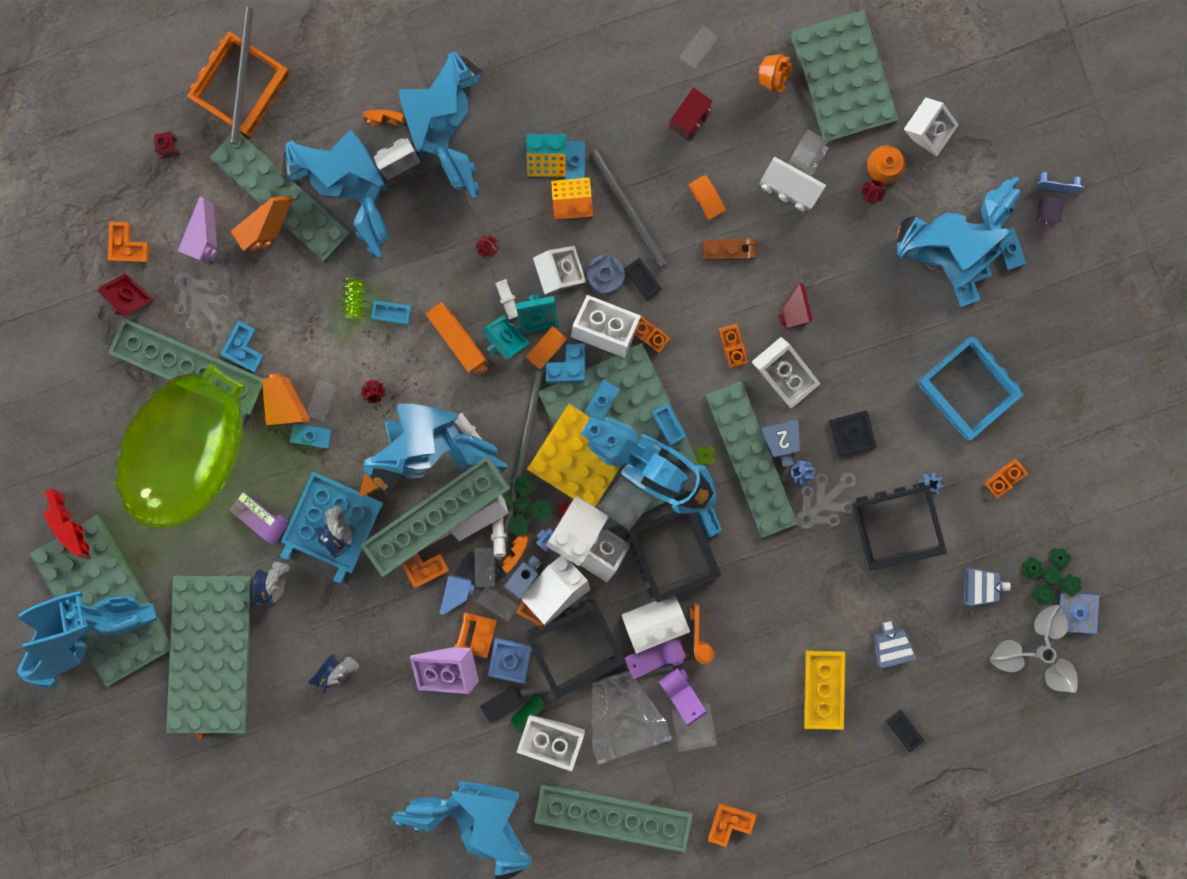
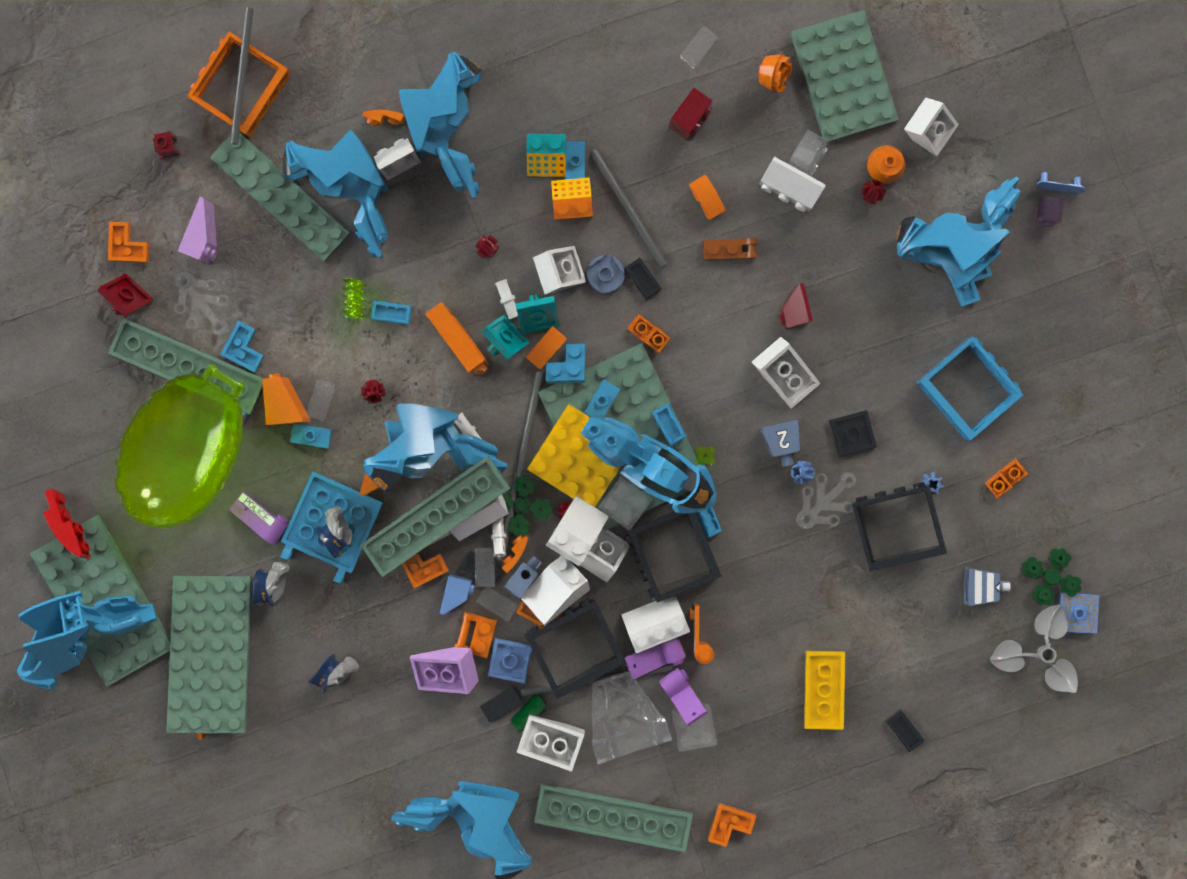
(262, 225): orange slope -> none
(543, 537): medium blue gear -> none
(605, 326): white slope -> none
(733, 345): orange slope -> none
(751, 459): sand green plate -> none
(892, 646): sand blue torso -> none
(1011, 251): dark azure plate -> none

